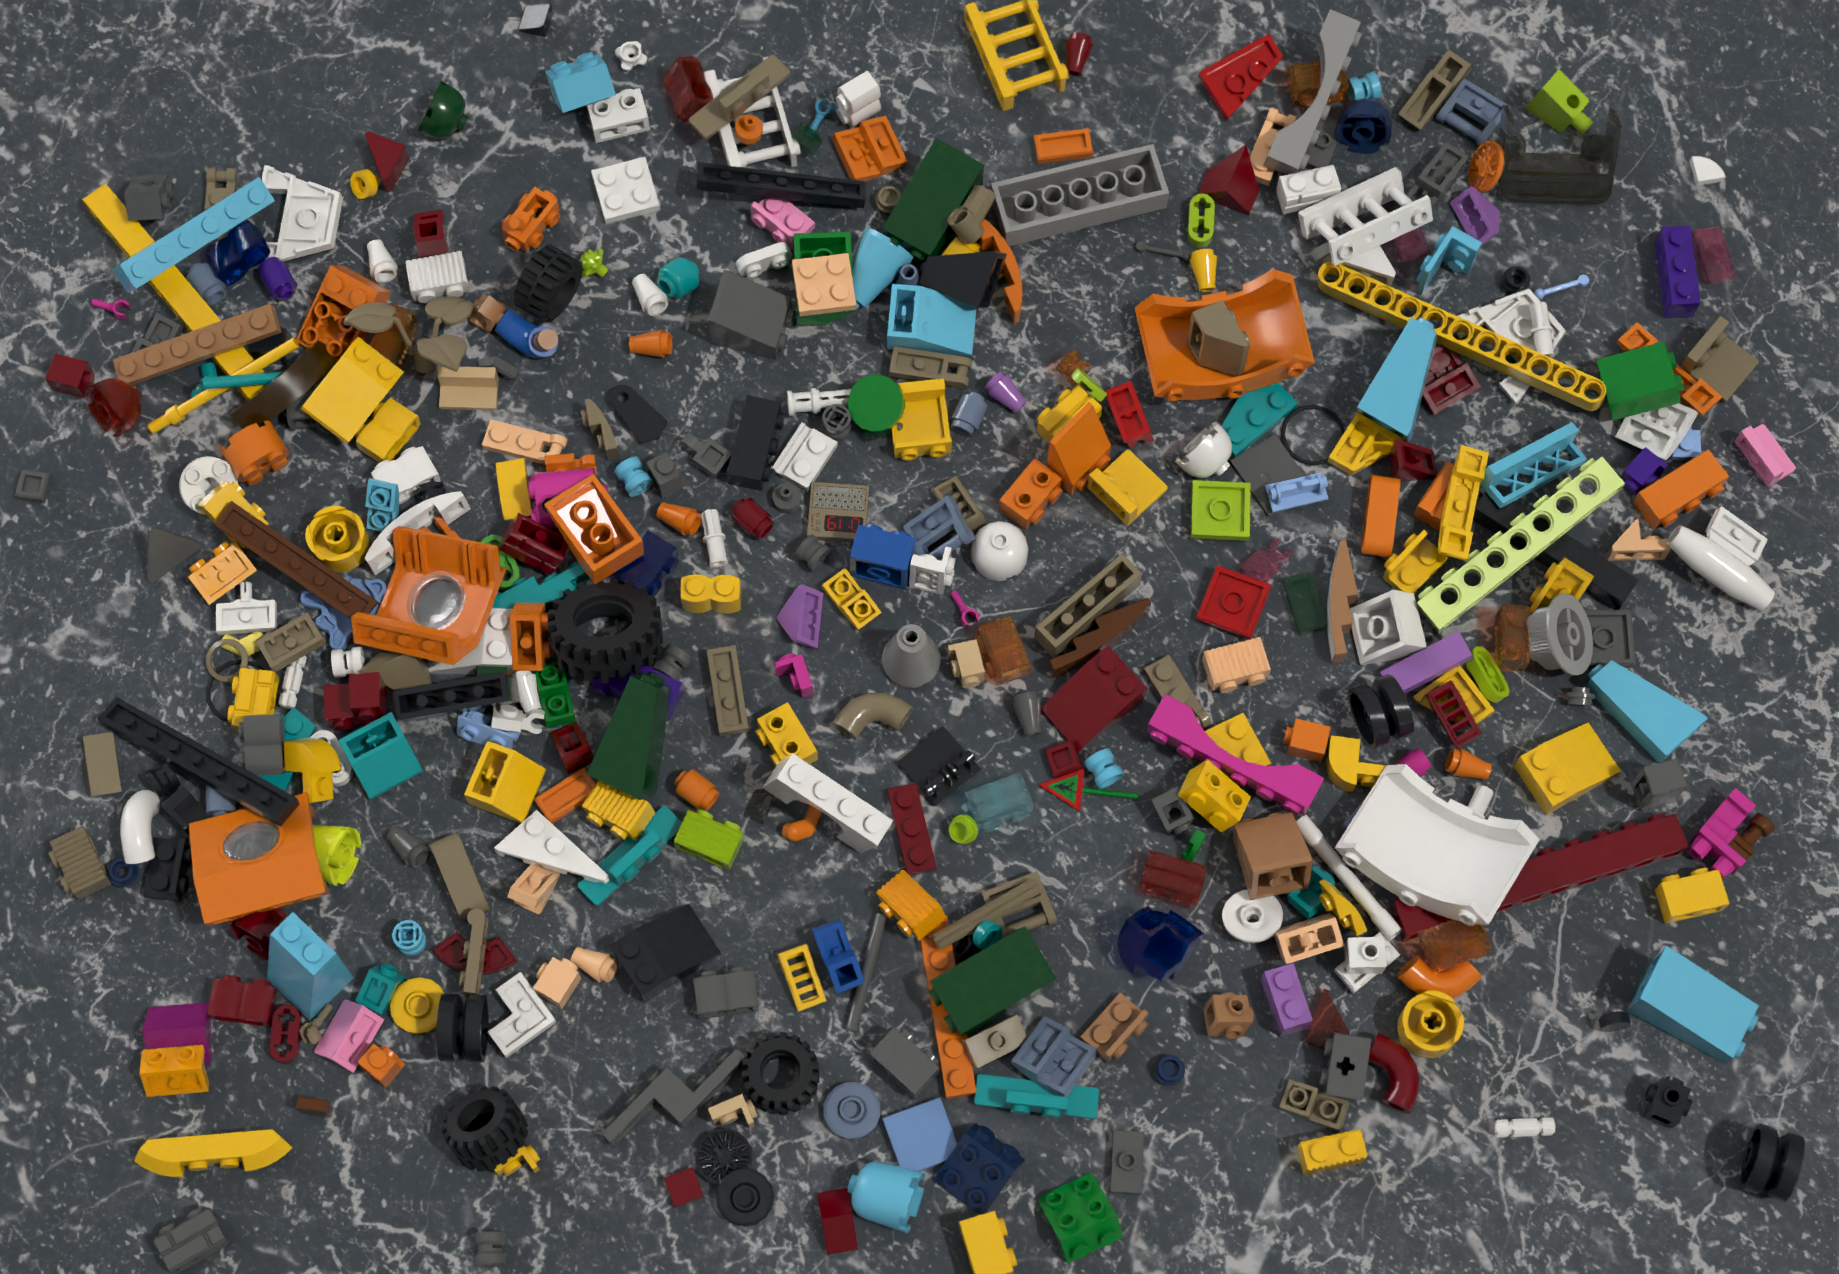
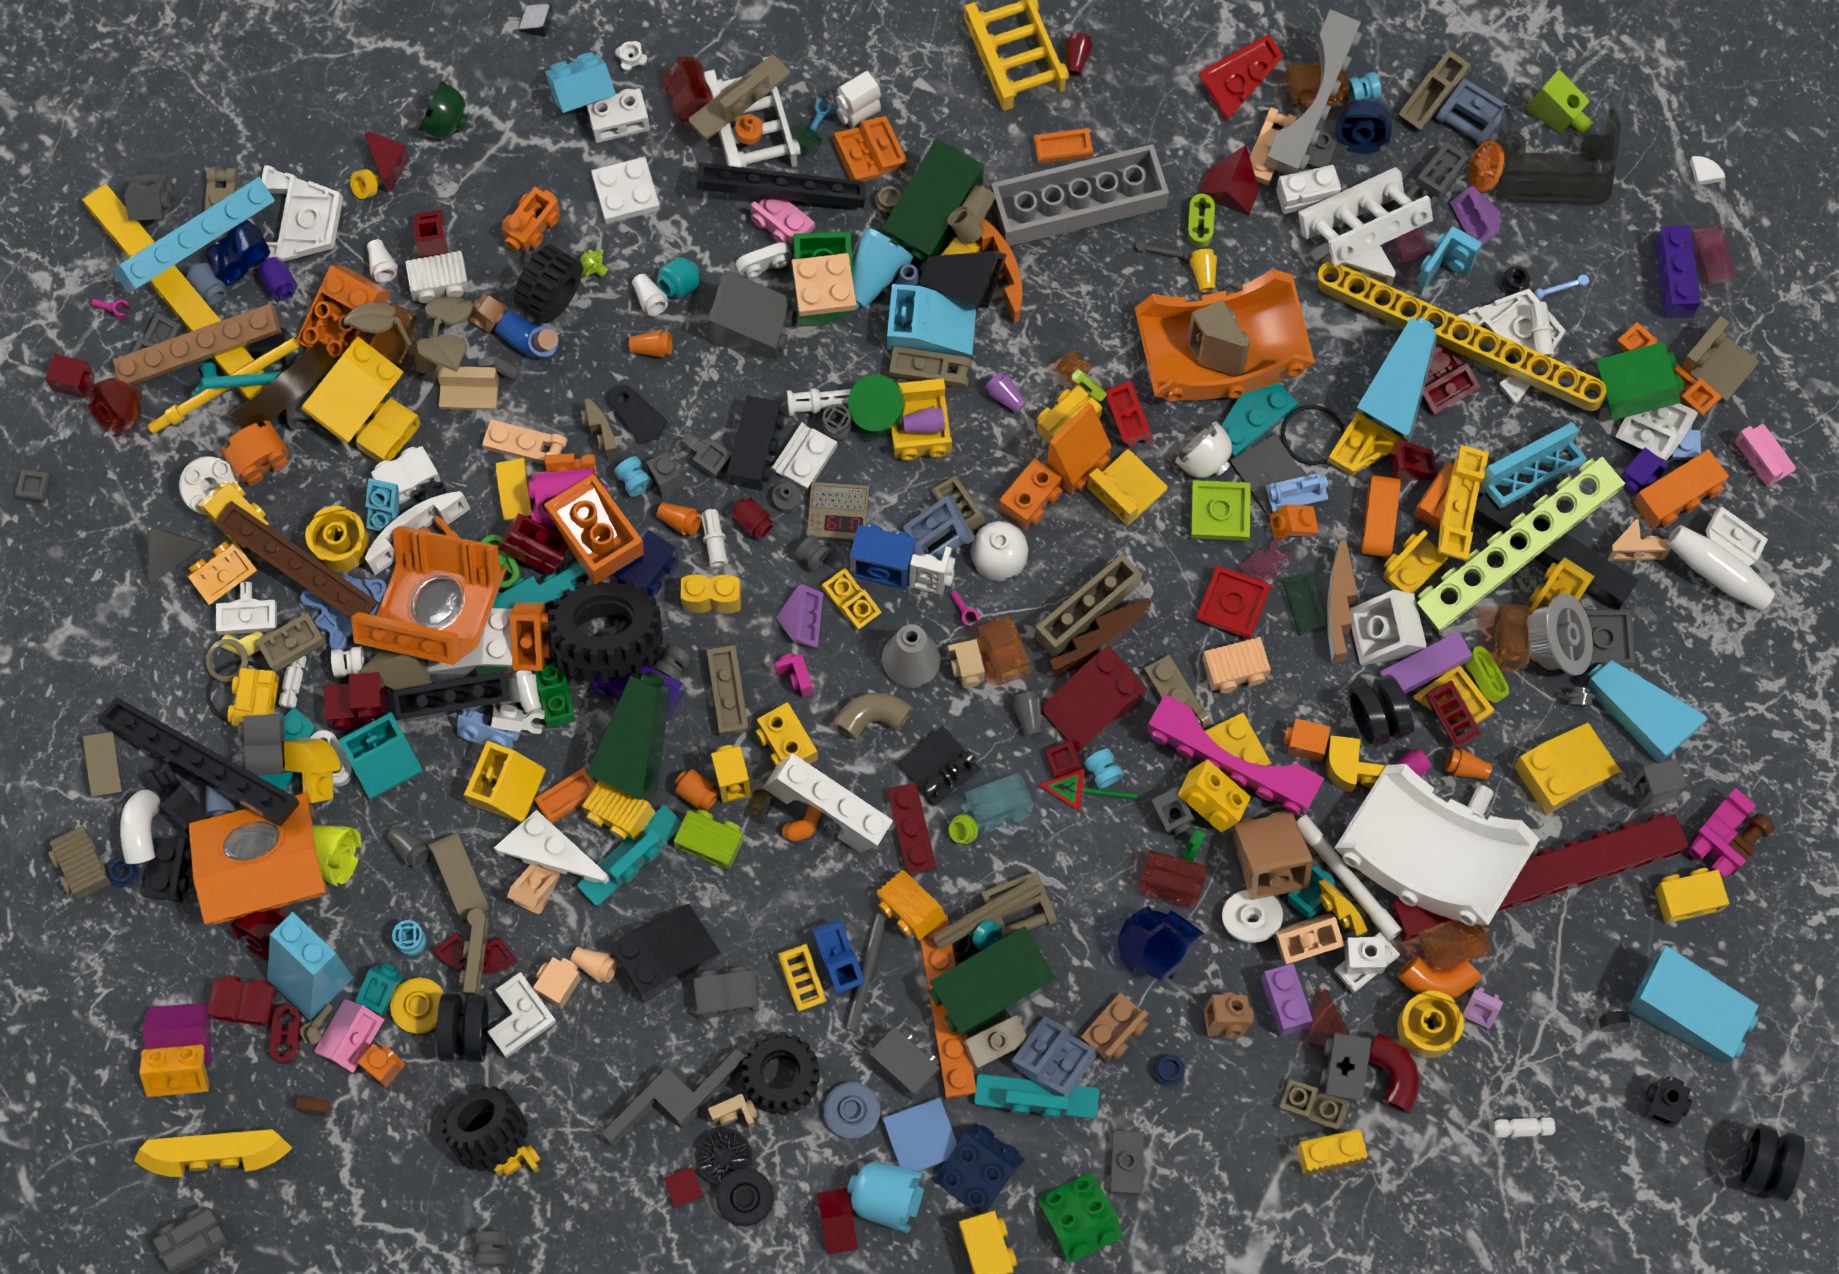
(572, 747): dark red slope -> none
(731, 773): none -> yellow brick
(924, 421): none -> medium lavender cone
(968, 413): sand blue brick -> none
(1294, 521): none -> orange bracket
(1482, 1008): none -> lavender tile

